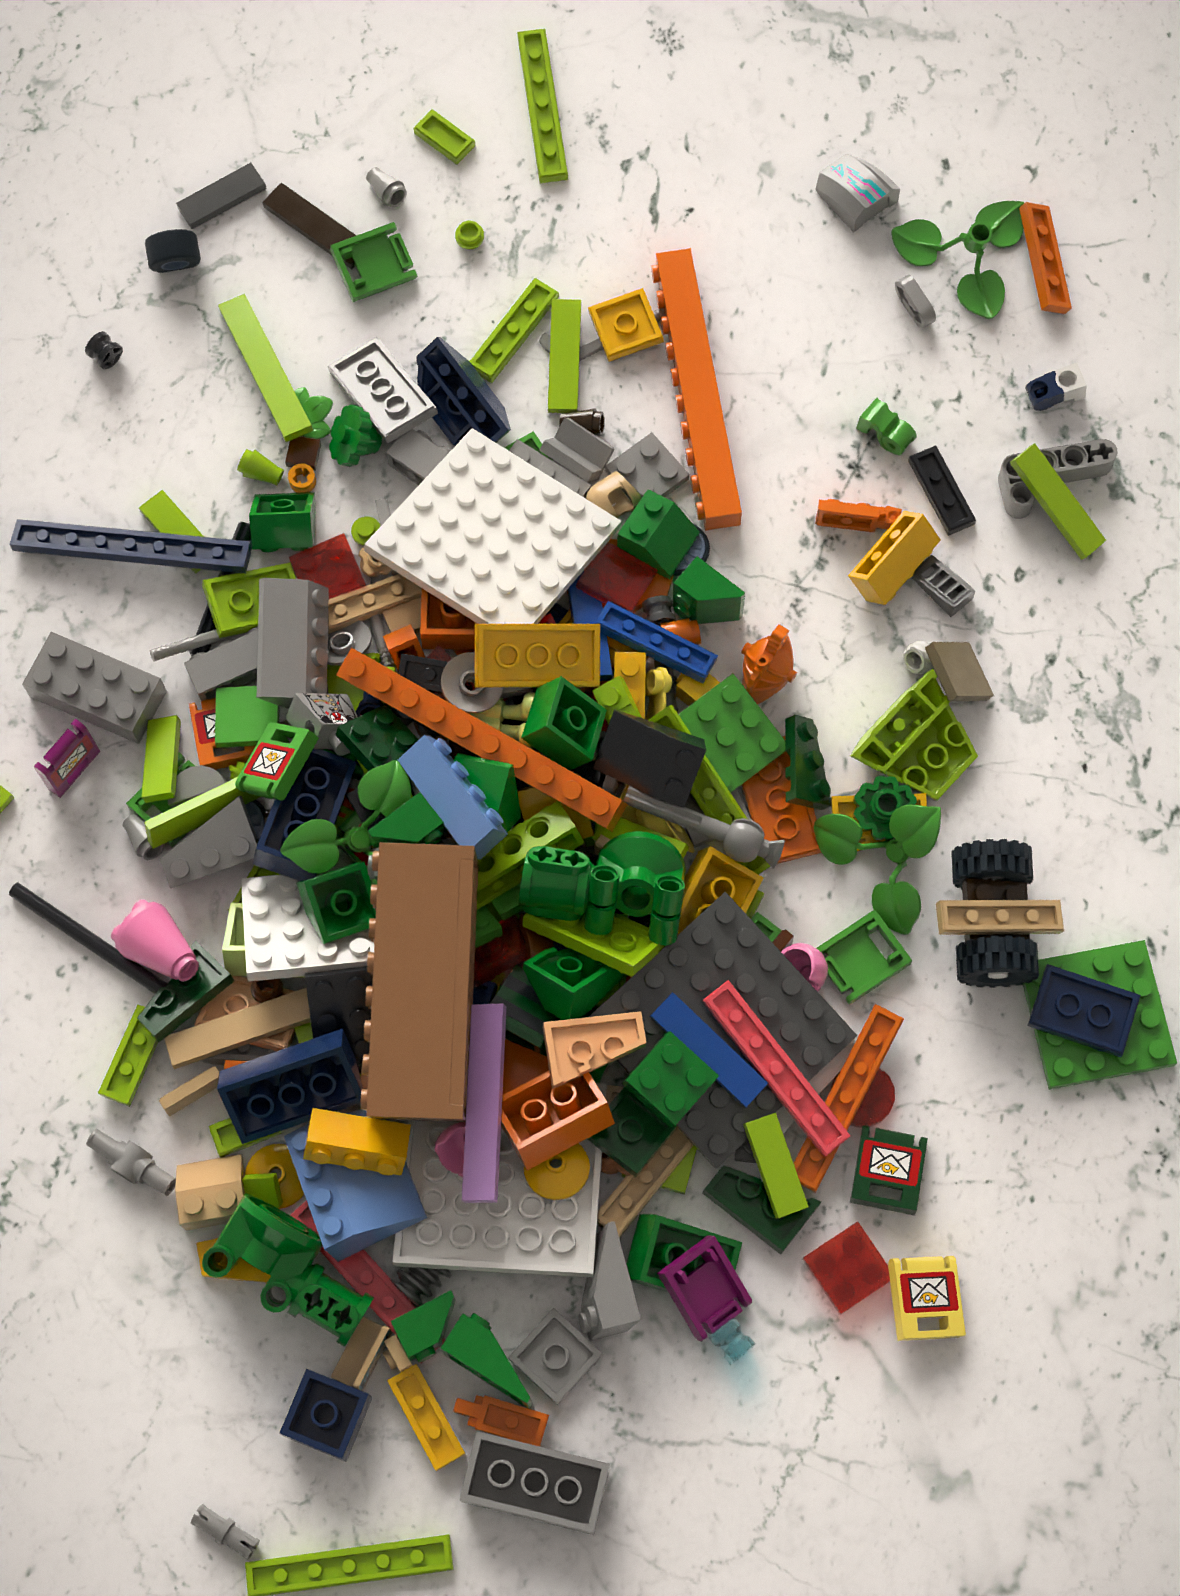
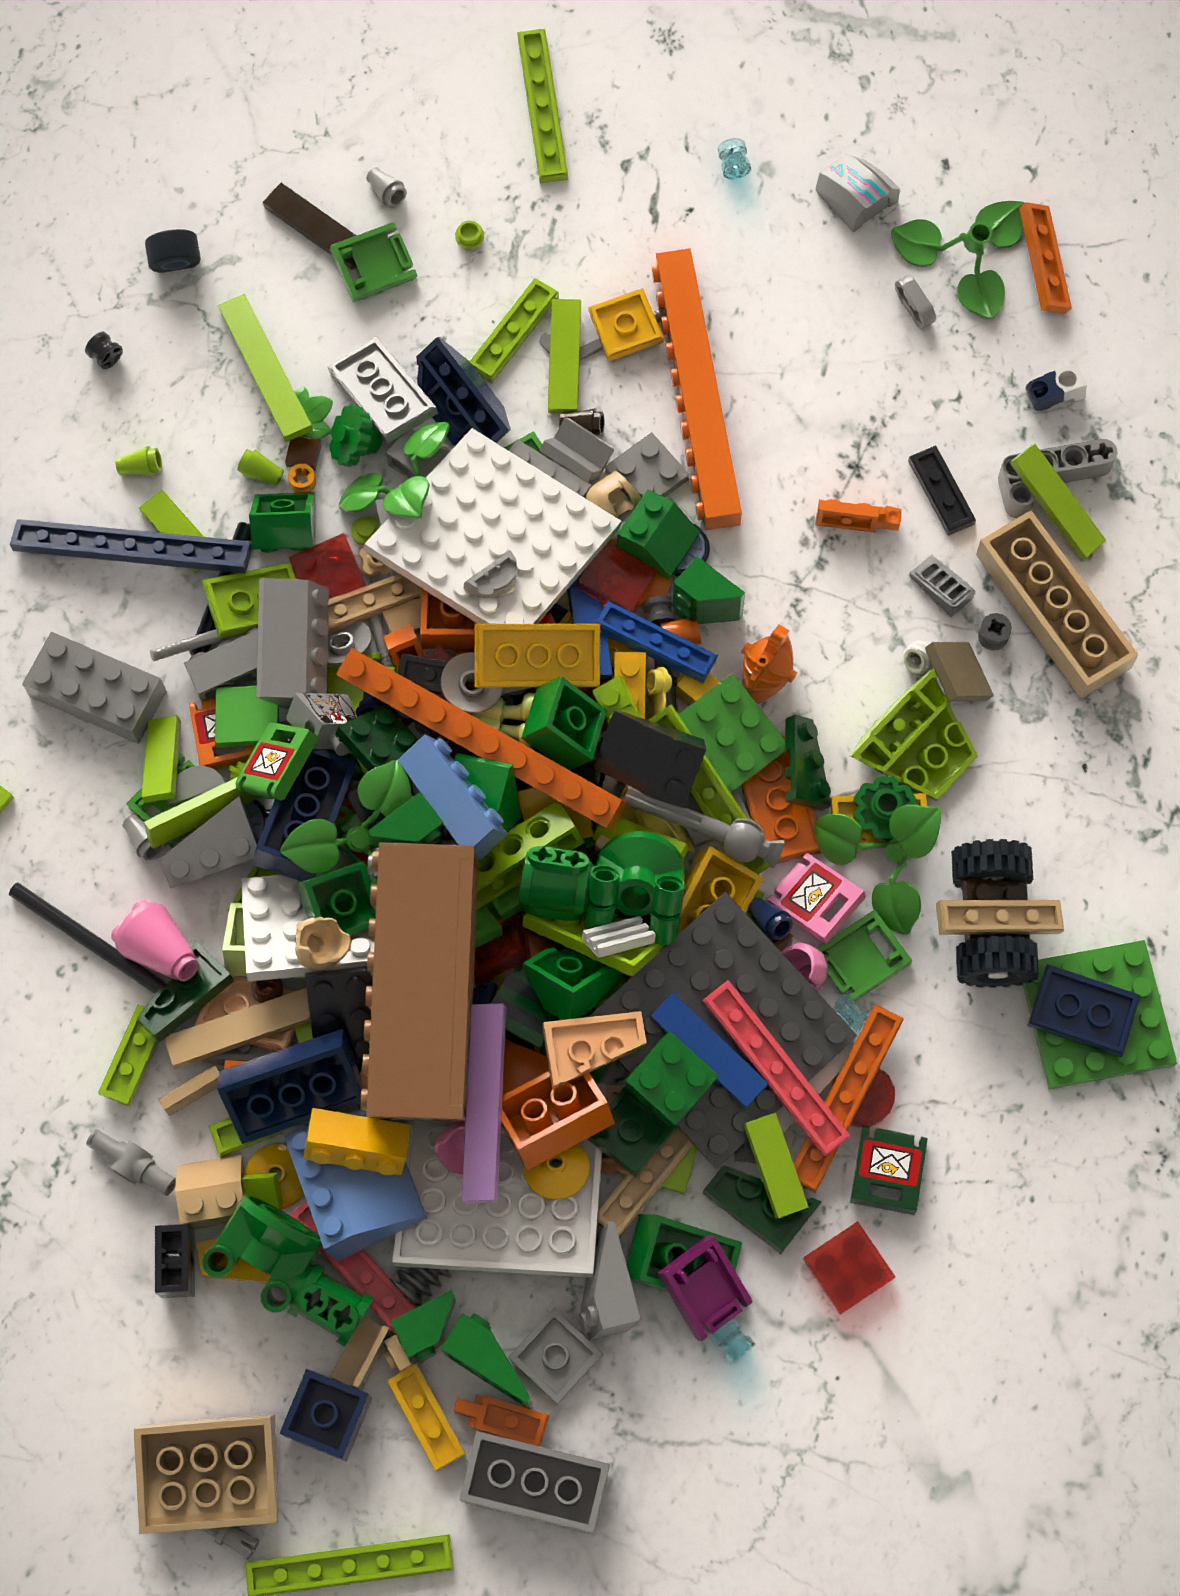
(67, 759): magenta container -> none
(141, 462): none -> lime cone
(174, 1261): none -> black brick
(206, 1473): none -> tan slope
(221, 195): dark grey tile -> none
(320, 943): none -> tan hair
(408, 497): none -> bright green plant
(444, 136): lime tile -> none
(495, 578): none -> light grey tile
(618, 936): none -> white tile
(735, 163): none -> clear light blue wheel
(771, 919): none -> dark blue cone
(811, 891): none -> container
(850, 1012): none -> clear light blue plate
(891, 431): bright green leg -> none
(894, 557): yellow brick -> none
(926, 1290): container -> none
(991, 638): none -> dark grey wheel
(1056, 604): none -> tan brick

